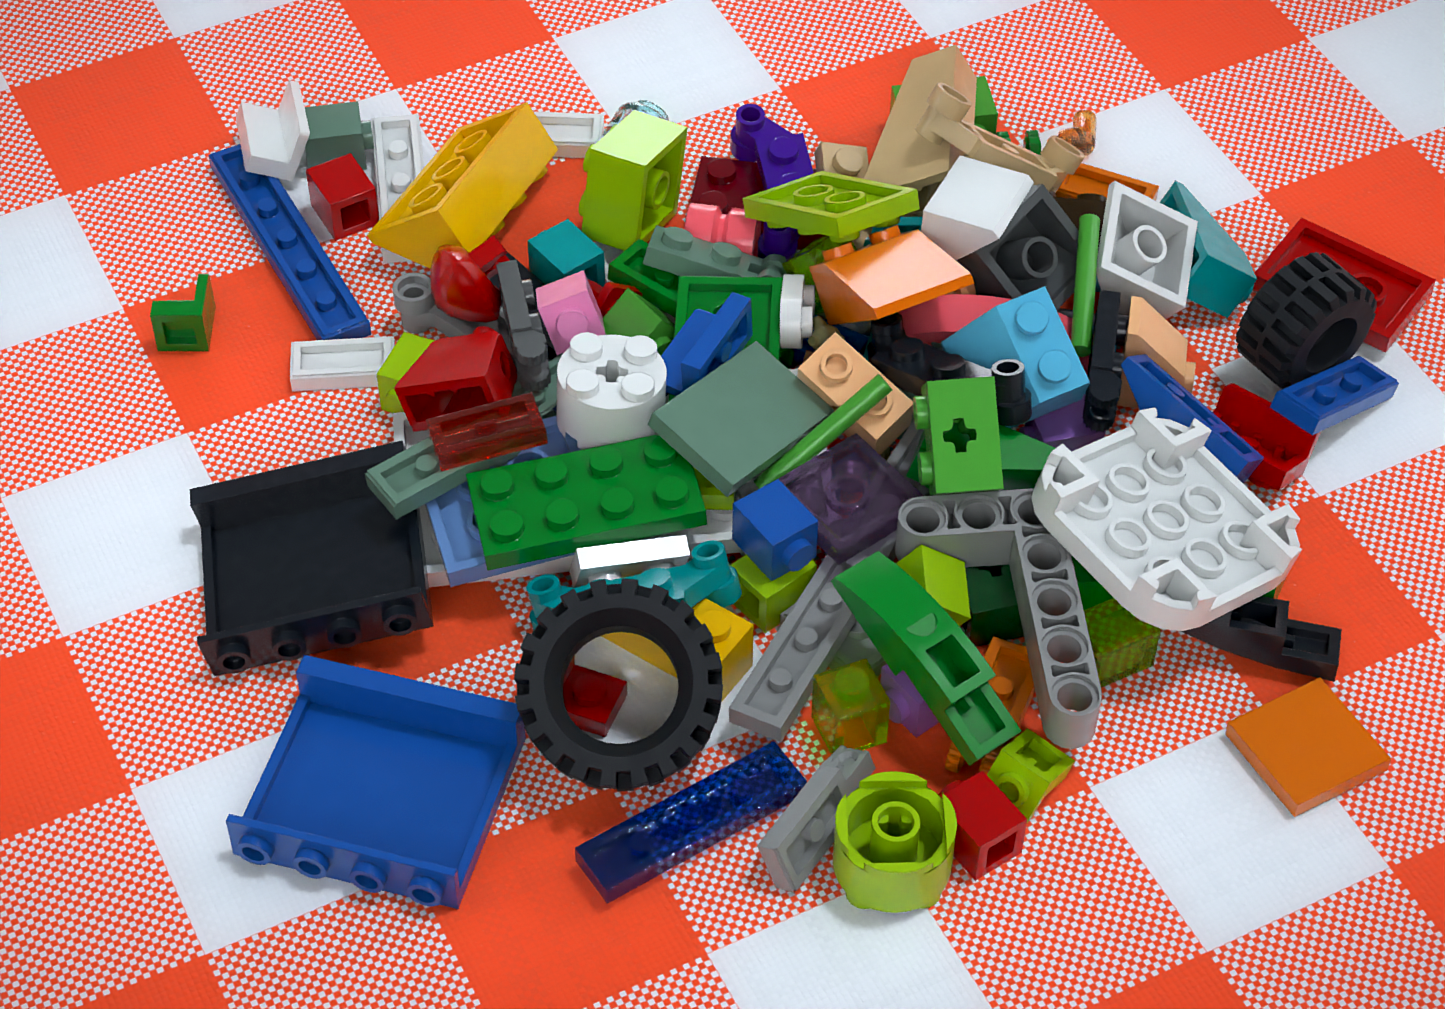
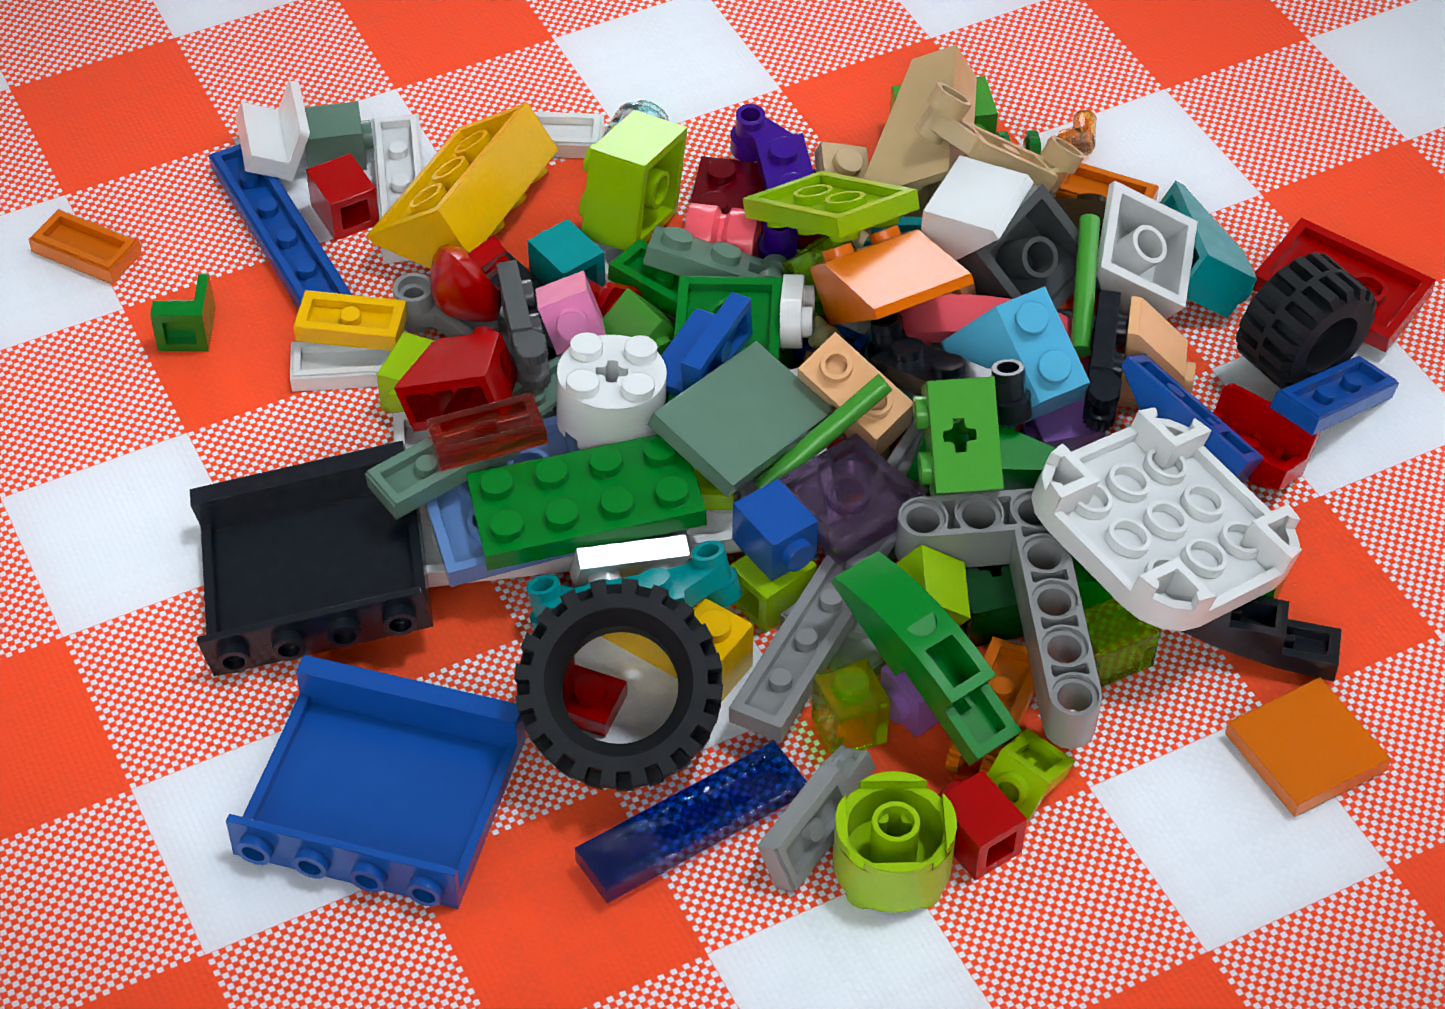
(85, 246): none -> orange tile
(350, 320): none -> yellow plate

